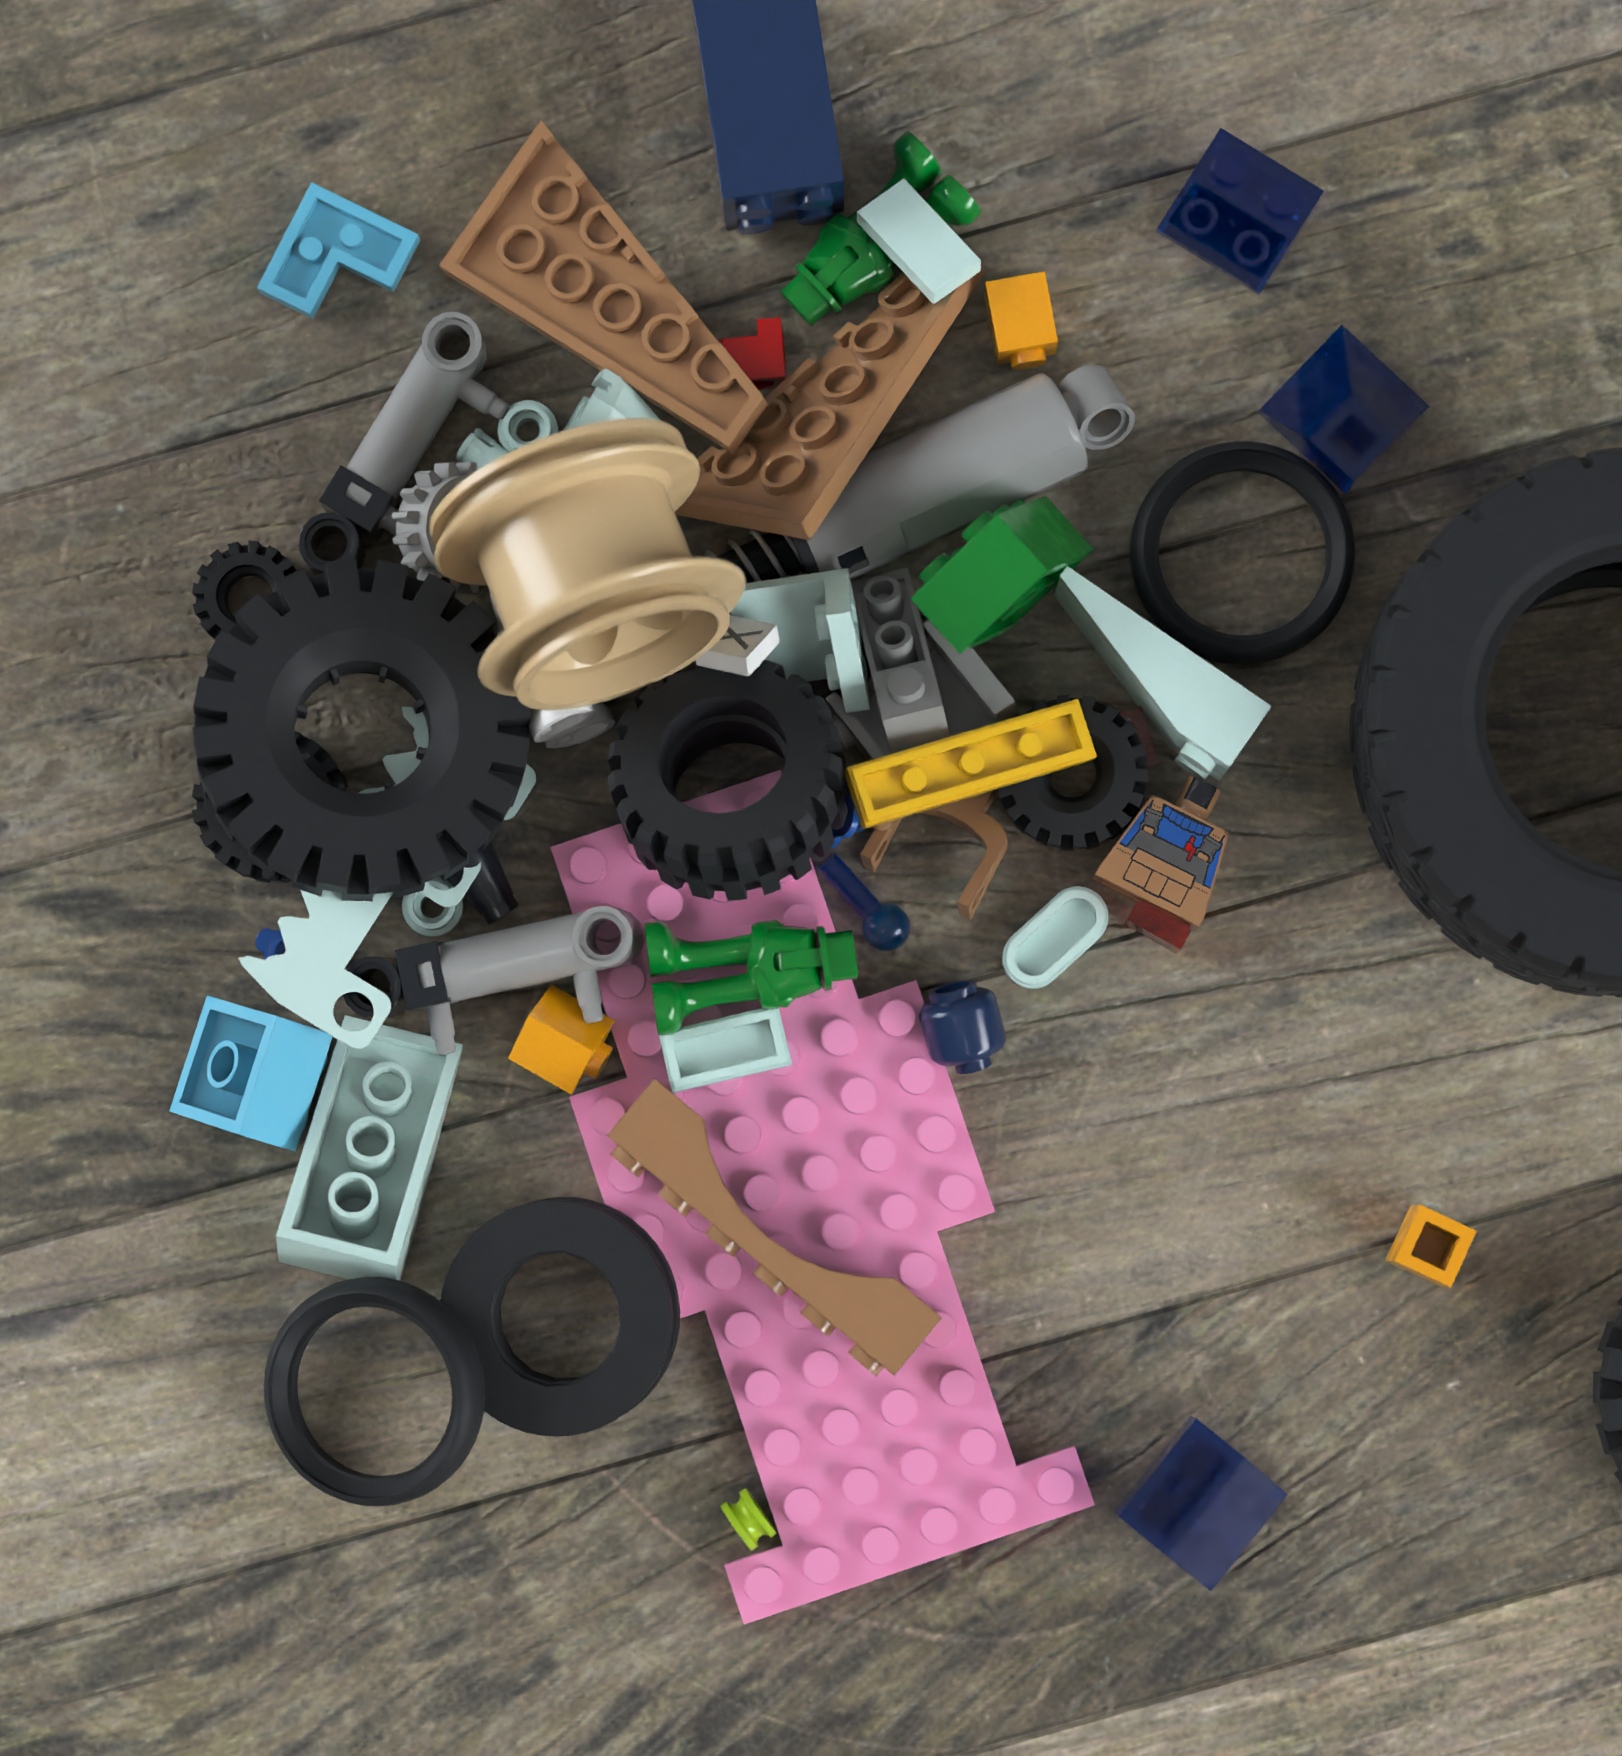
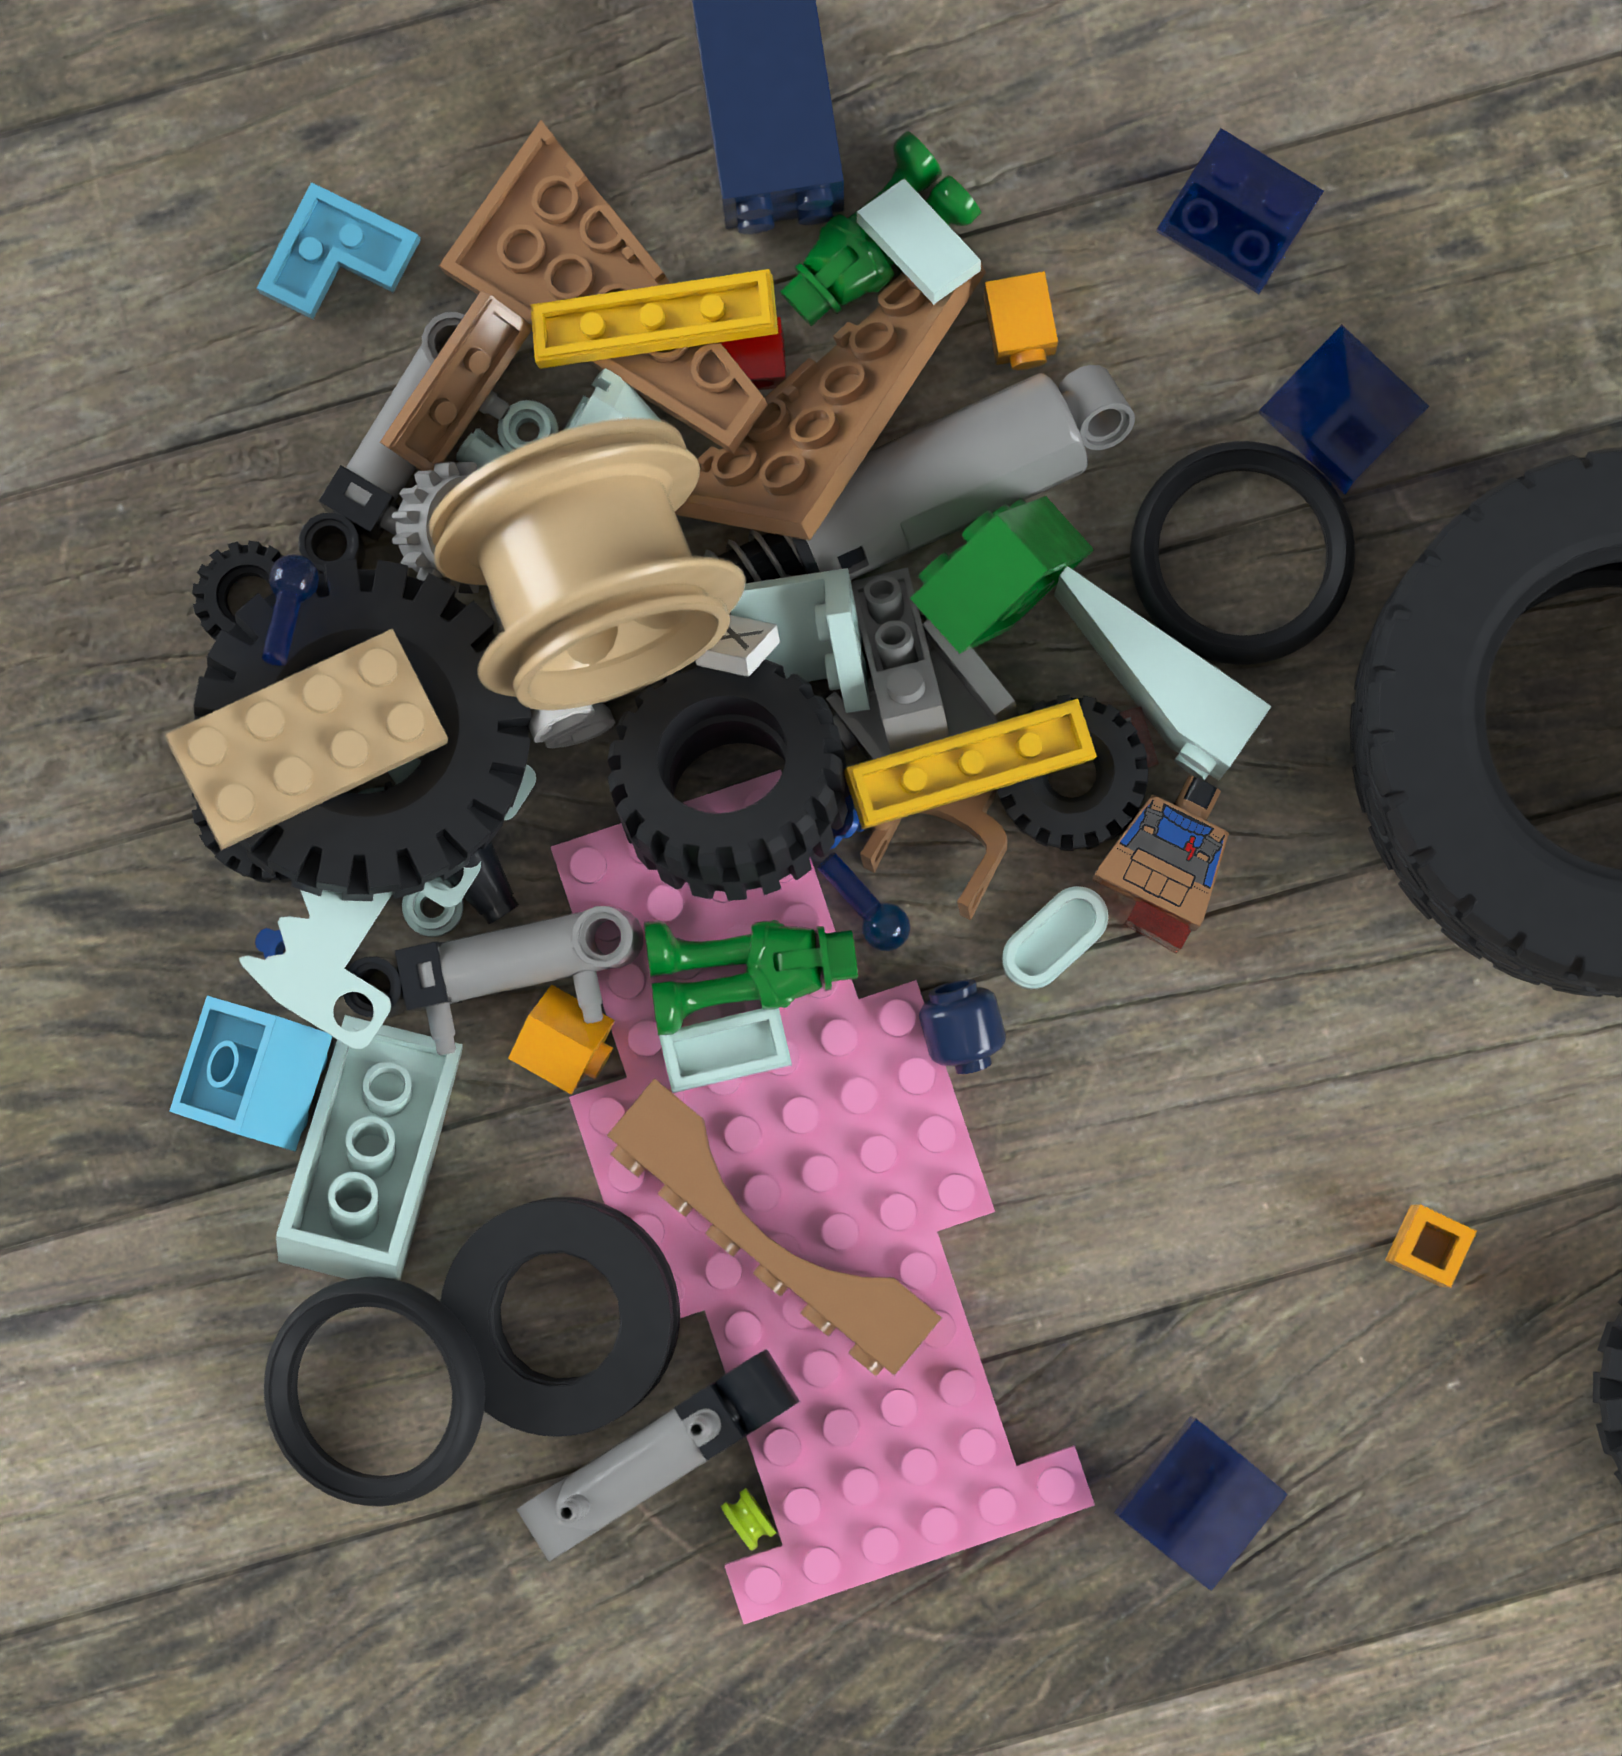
(293, 582): none -> clear blue bar
(306, 739): none -> tan plate
(457, 383): none -> medium nougat tile
(654, 319): none -> yellow tile
(658, 1455): none -> light grey piece

